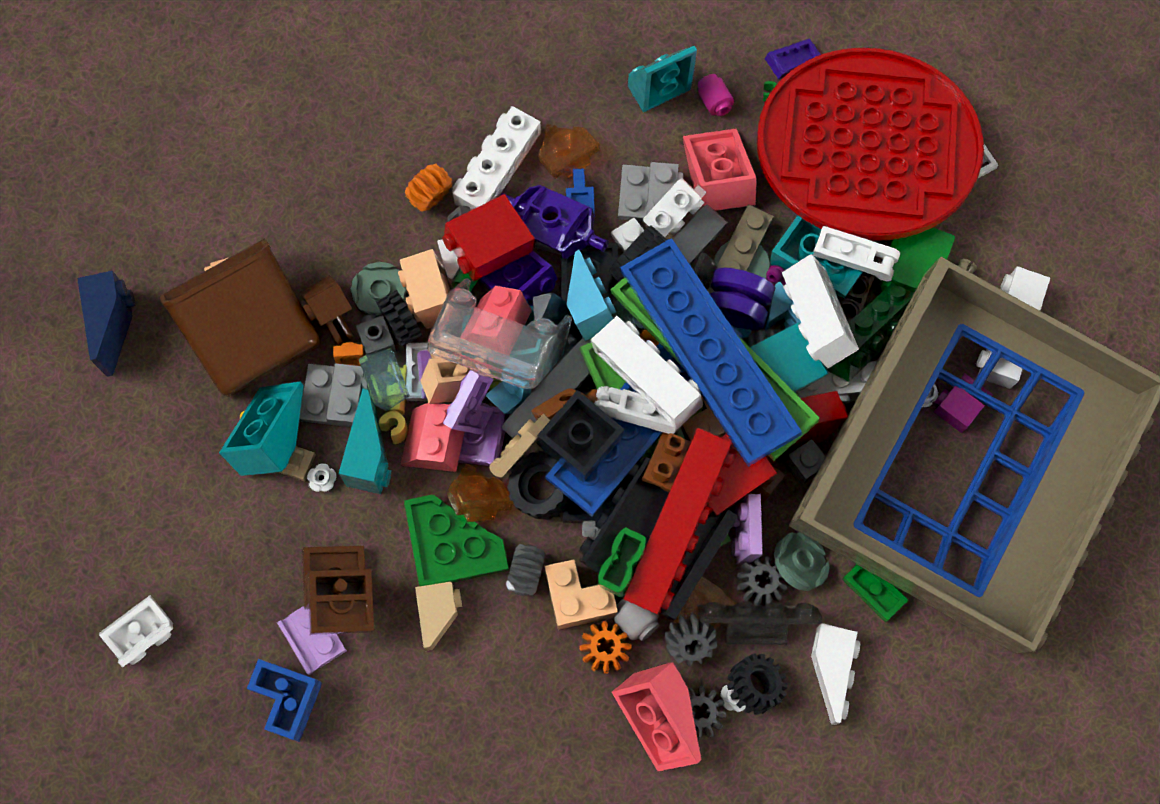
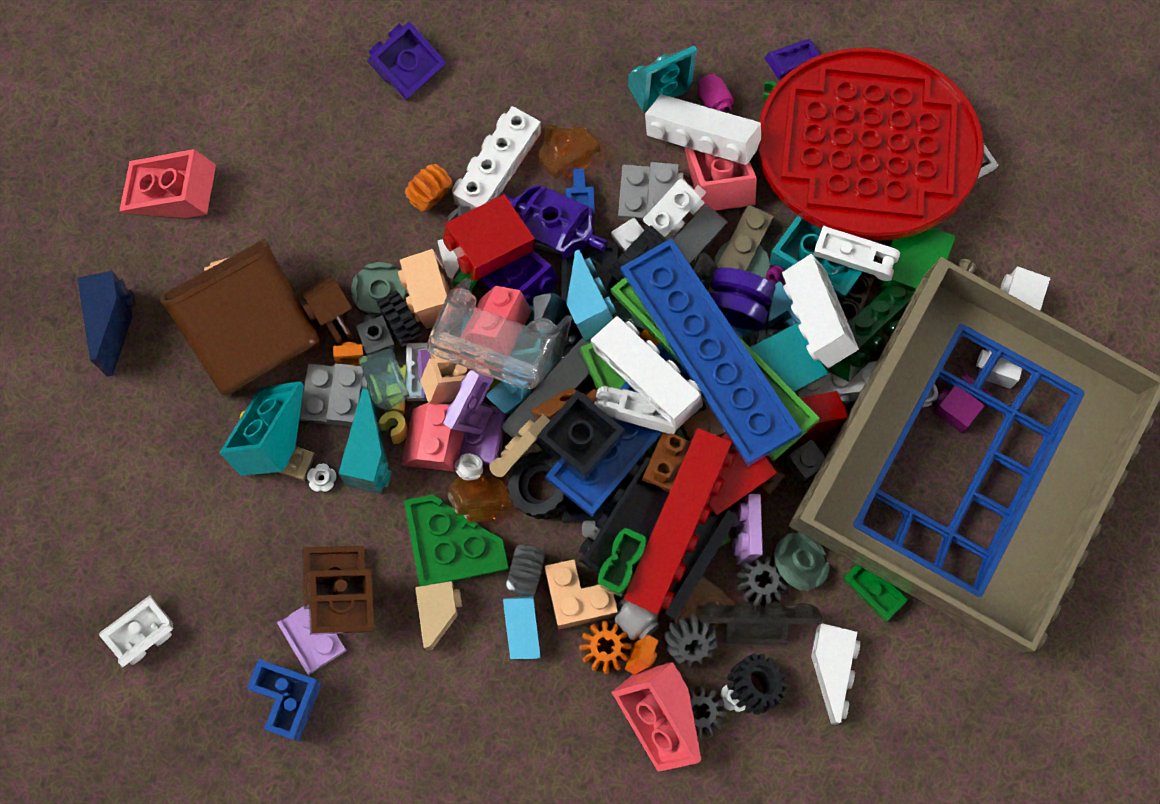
(169, 185): none -> coral slope
(405, 59): none -> dark purple plate
(469, 467): none -> white plate
(521, 627): none -> medium azure slope
(642, 655): none -> orange plate
(703, 129): none -> white brick

